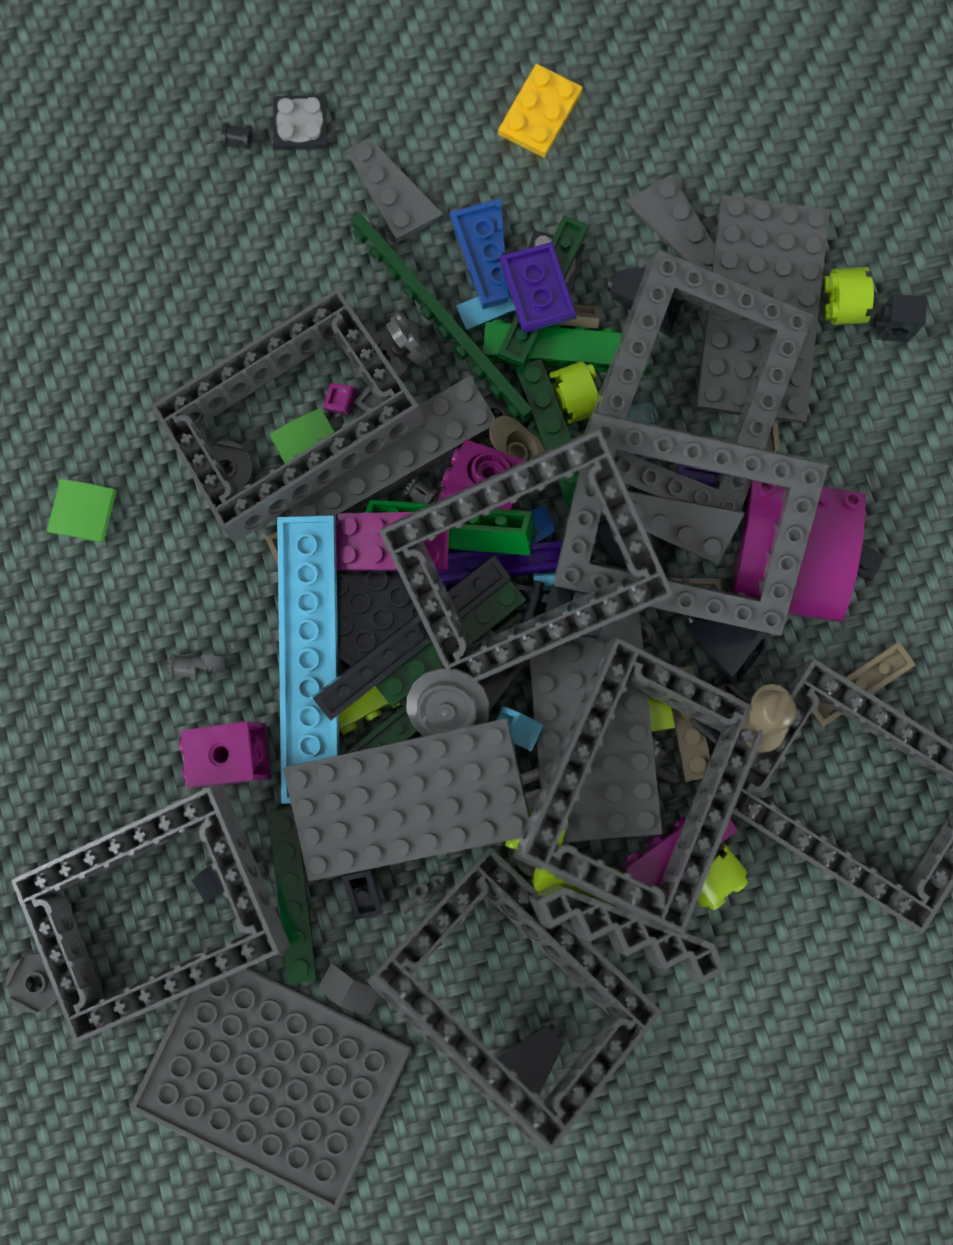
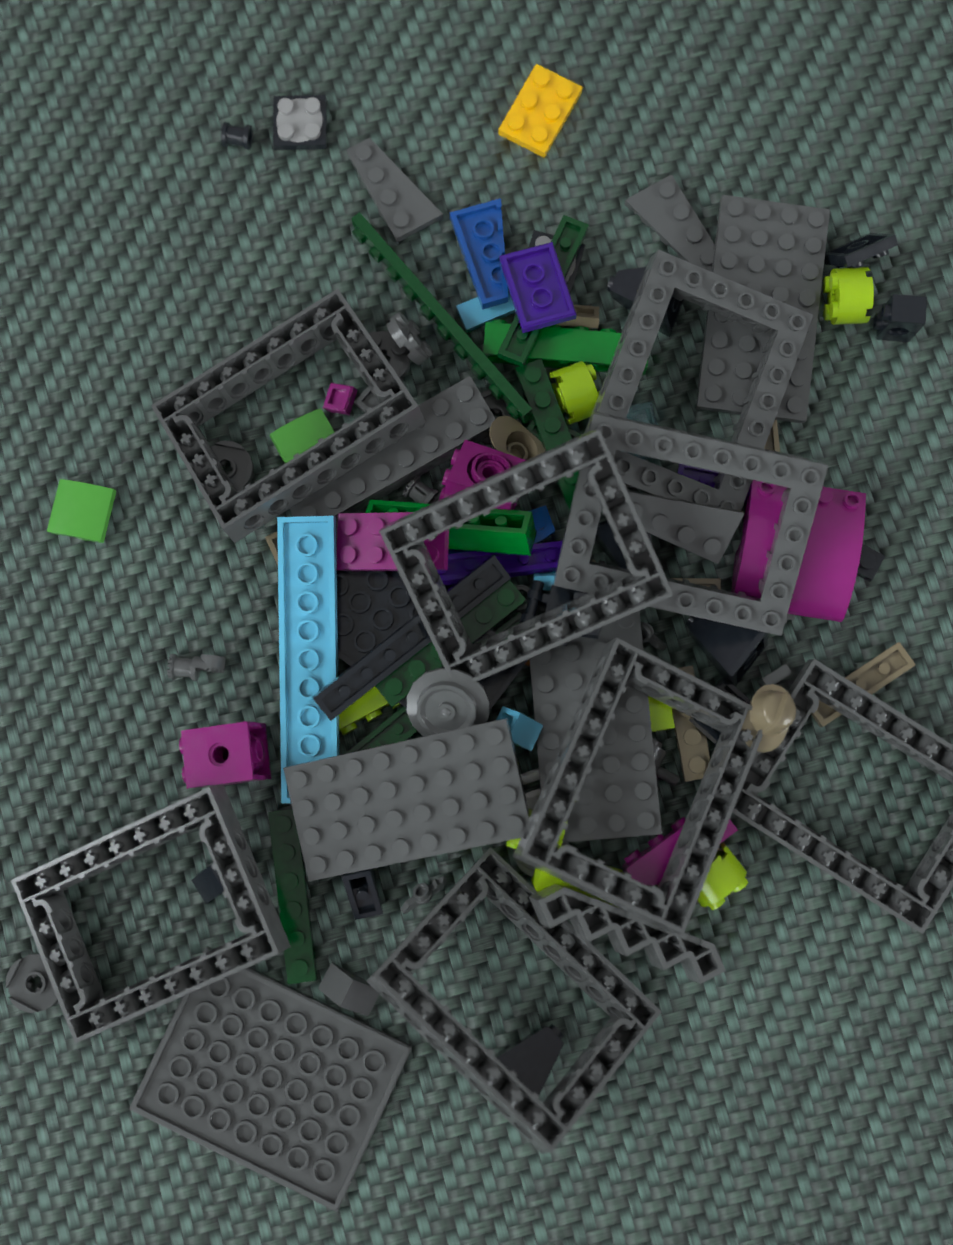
(775, 676): none -> dark grey tile
(855, 252): none -> black plate

